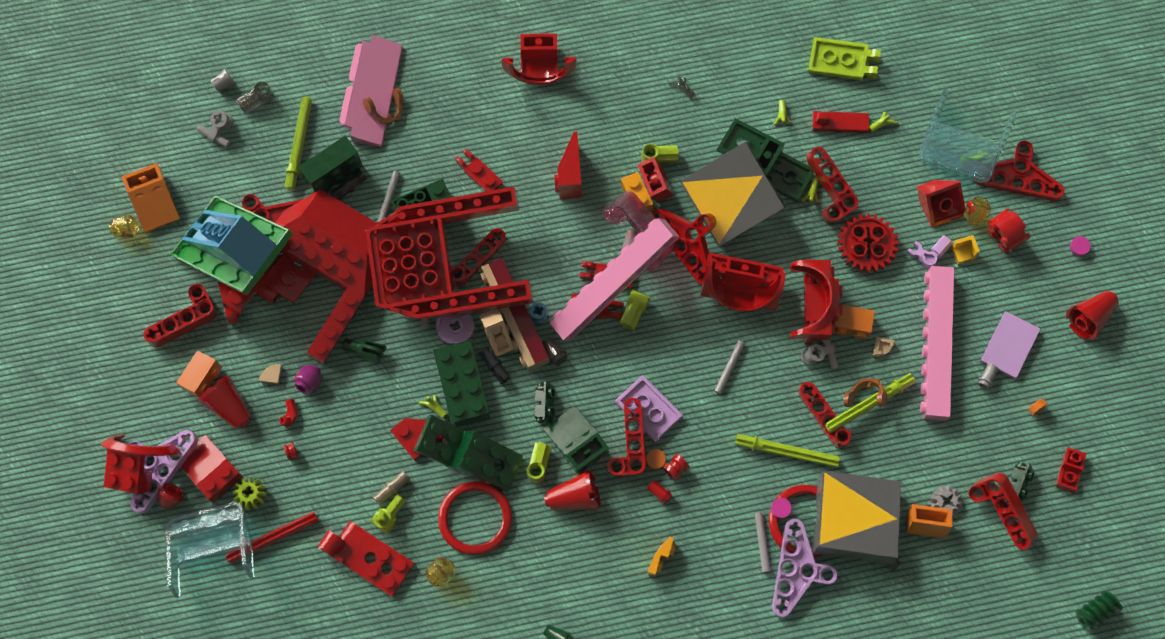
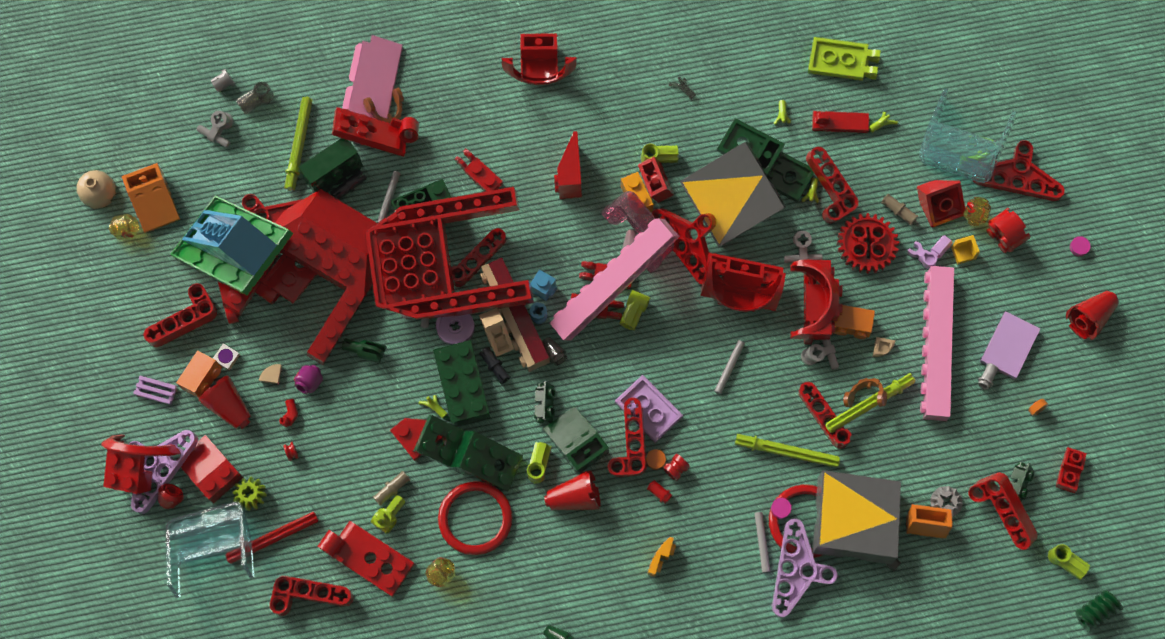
(96, 189): none -> tan cylinder
(139, 385): none -> lavender tile
(226, 356): none -> tile
(312, 595): none -> red beam
(384, 136): none -> red hinge
(543, 285): none -> dark azure brick
(802, 249): none -> light grey piece
(899, 209): none -> dark tan pin
(1069, 562): none -> lime piece

